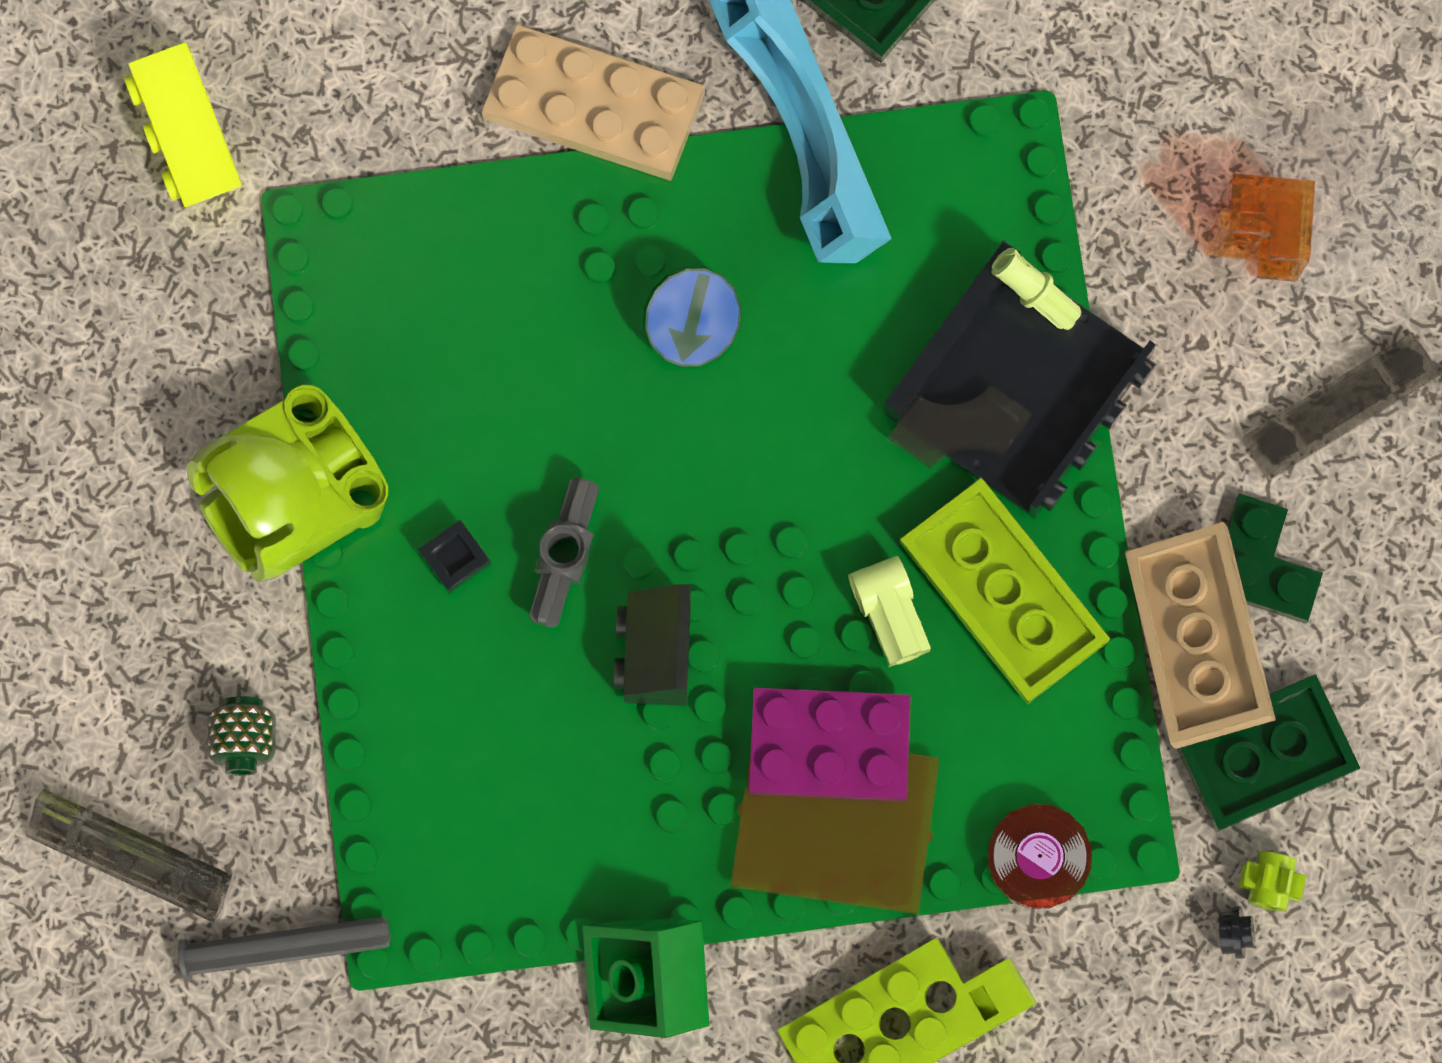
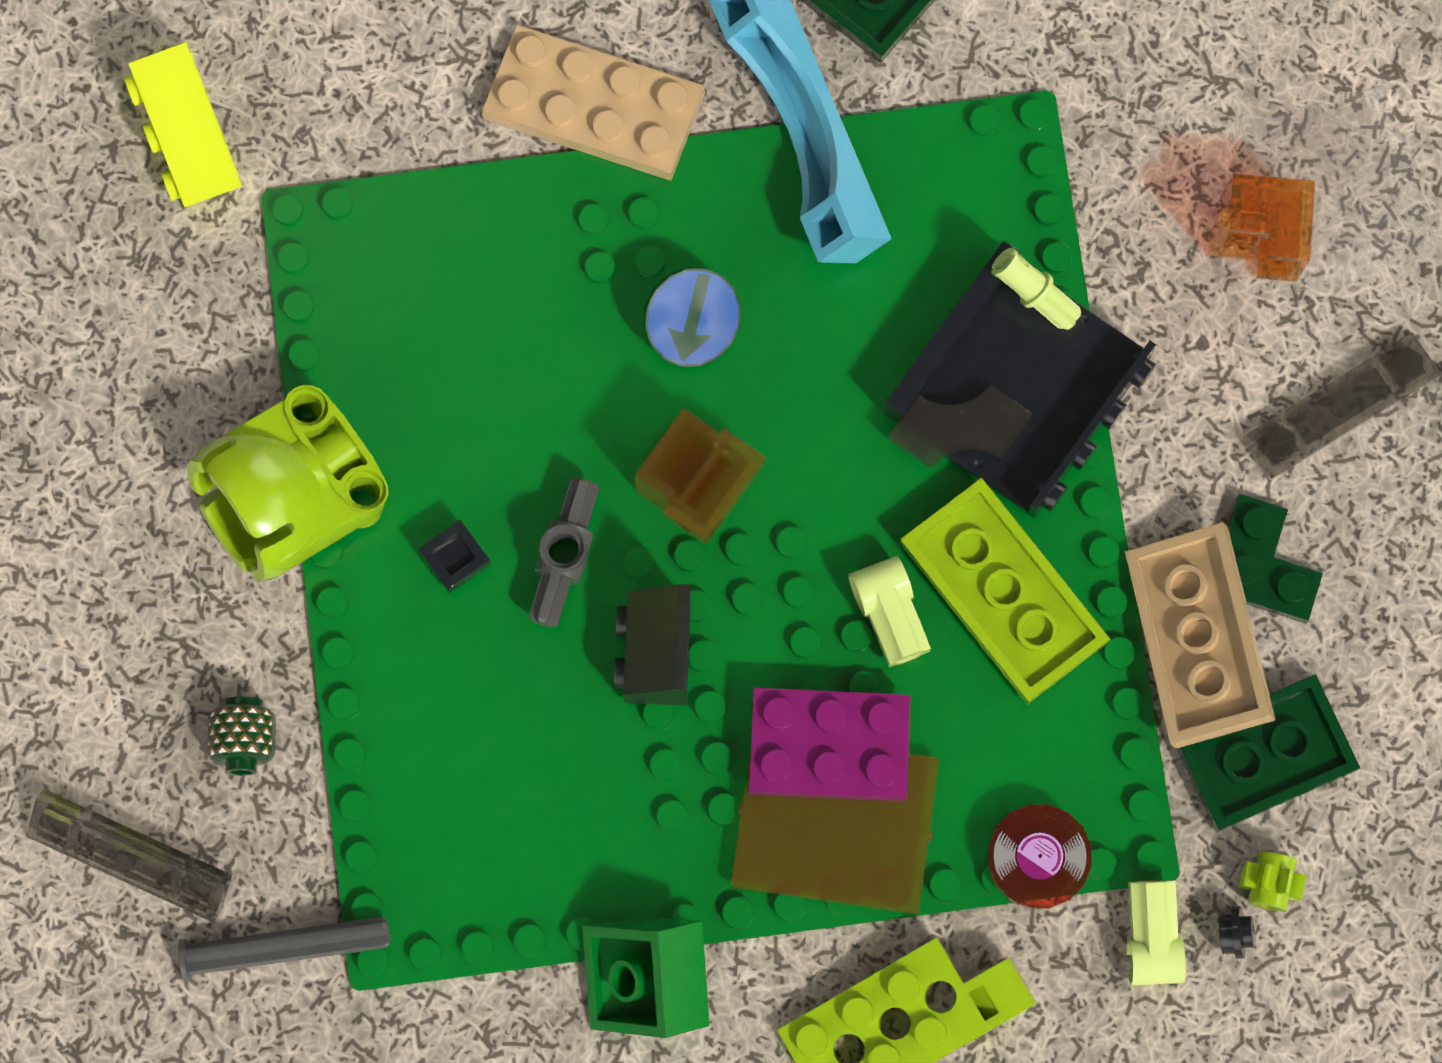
(697, 474): none -> clear orange plate
(1154, 939): none -> yellowish green piece

